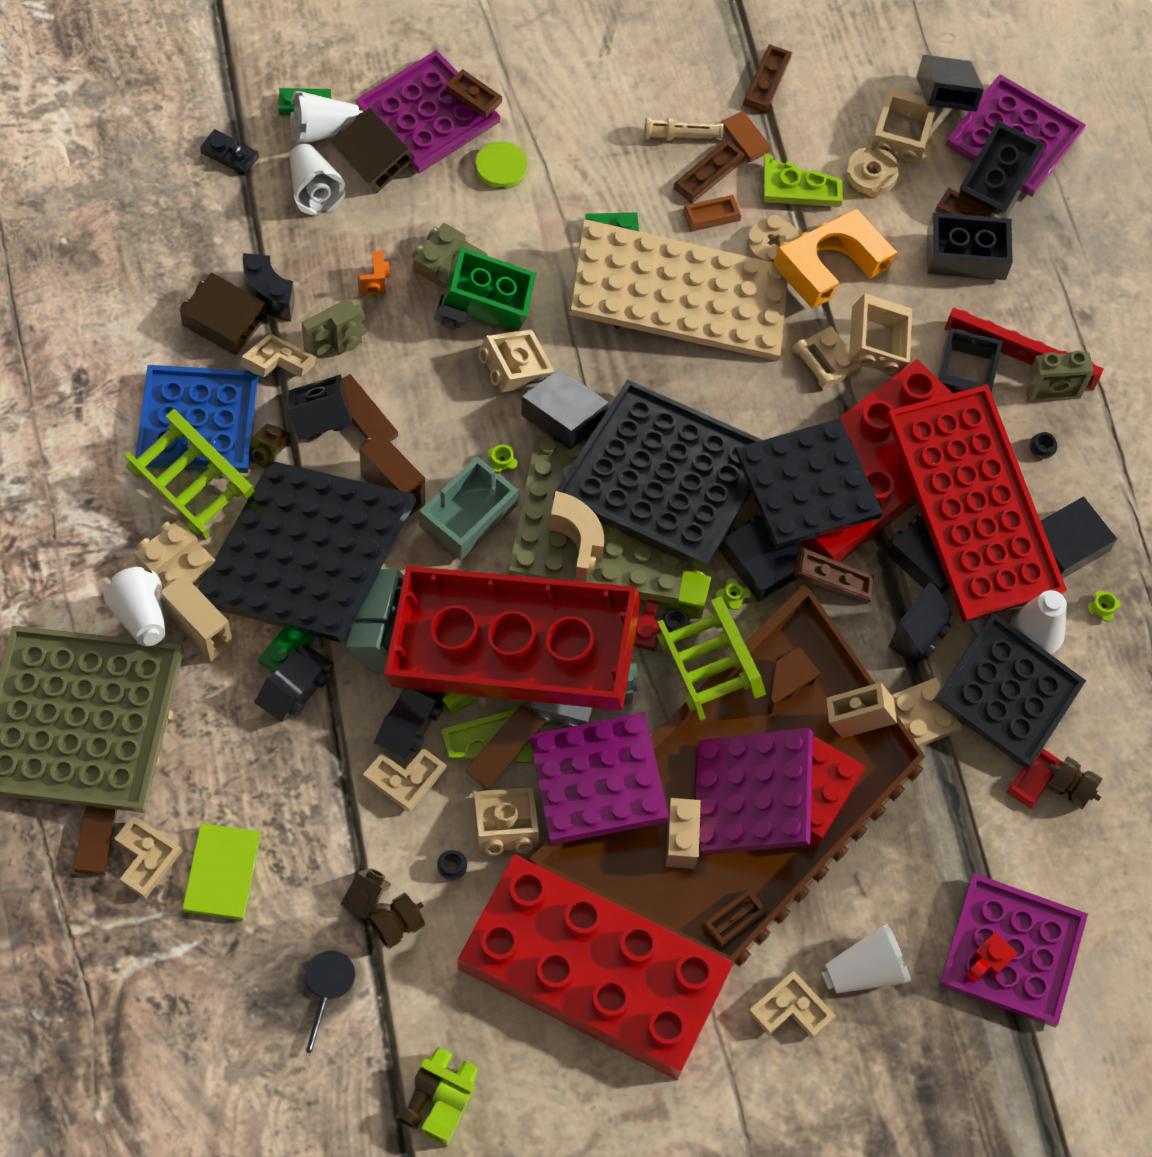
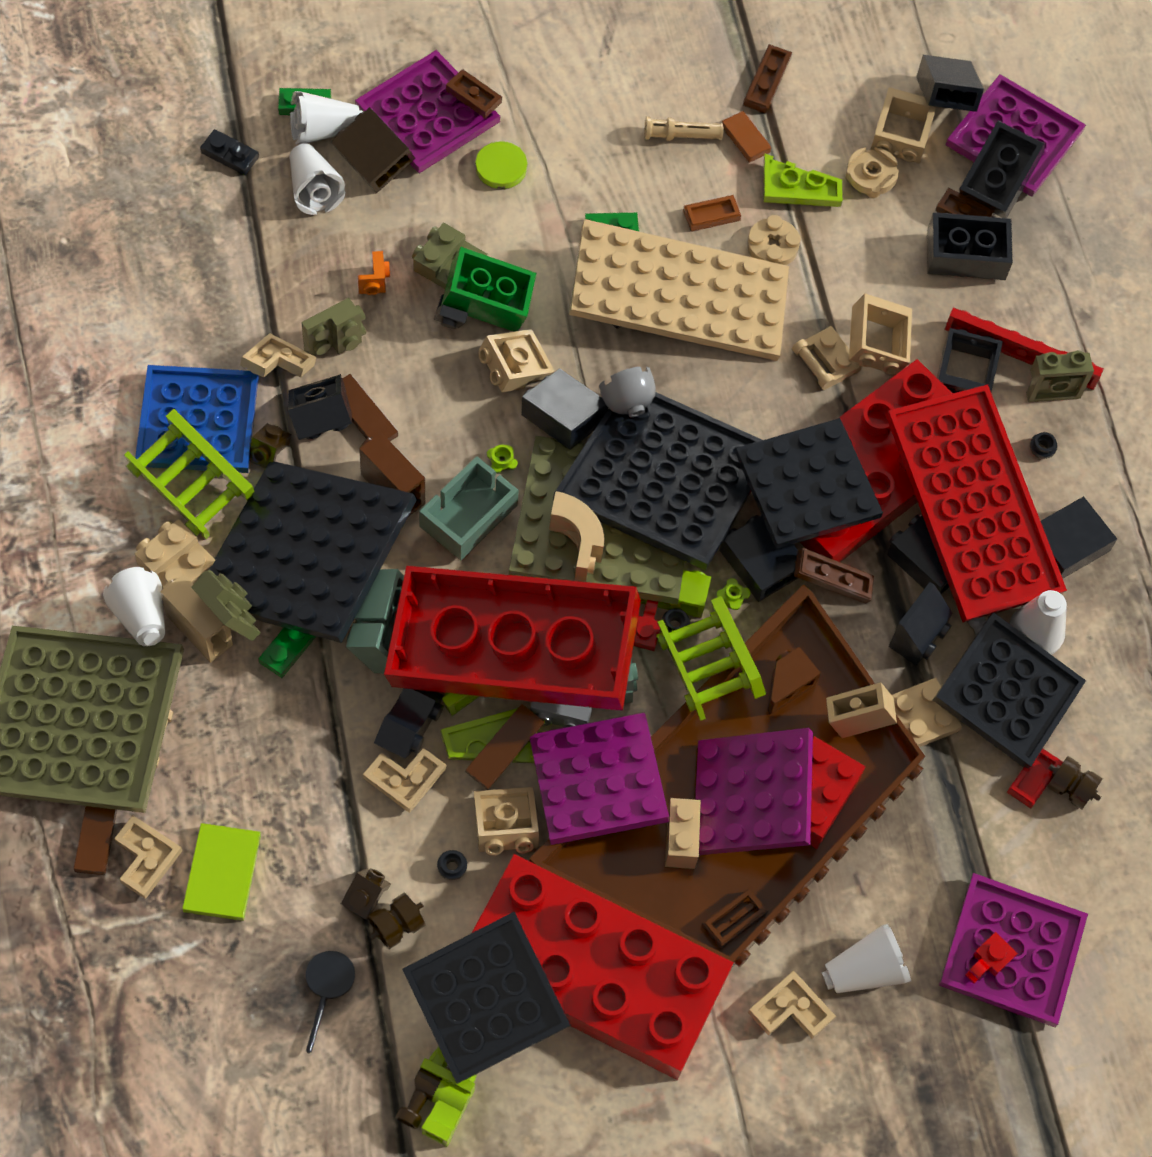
(223, 313): dark brown brick -> none
(227, 602): none -> olive plate
(268, 286): black brick -> none
(294, 683): black brick -> none
(486, 997): none -> black plate
(629, 391): none -> light grey cylinder
(709, 171): reddish brown tile -> none
(847, 234): light orange arch -> none
(1107, 599): lime plate -> none

